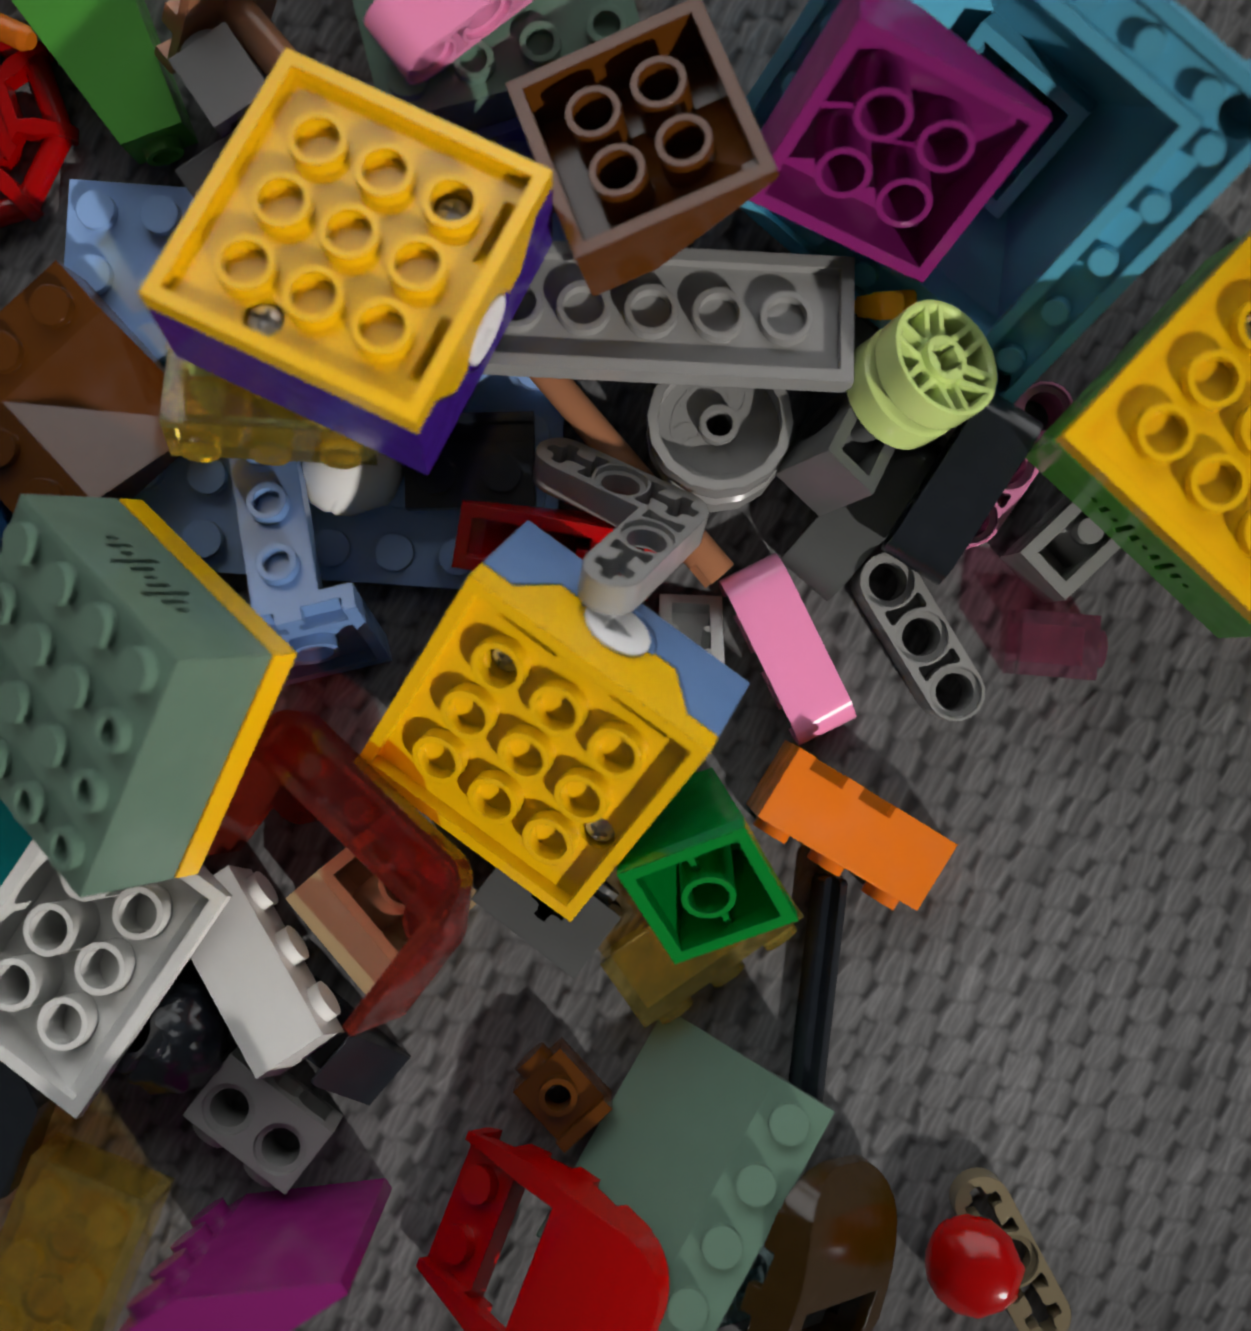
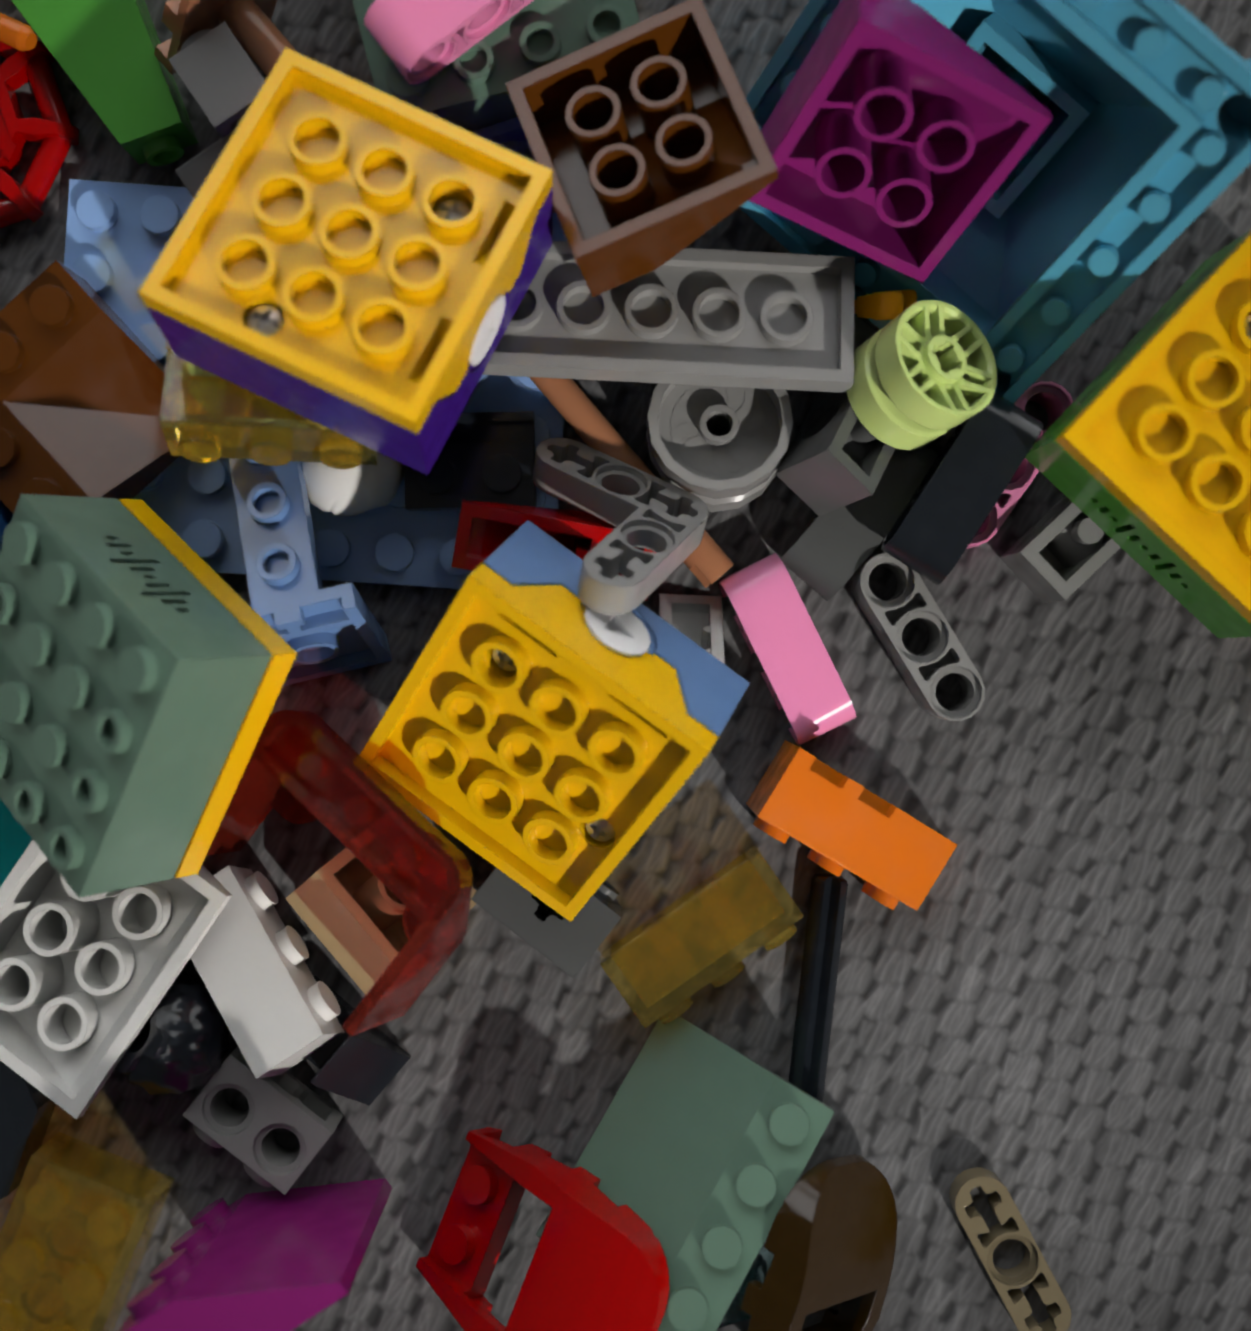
(561, 1065): reddish brown brick -> none
(703, 874): green slope -> none
(973, 1266): red hair -> none
(1054, 644): clear pink brick -> none

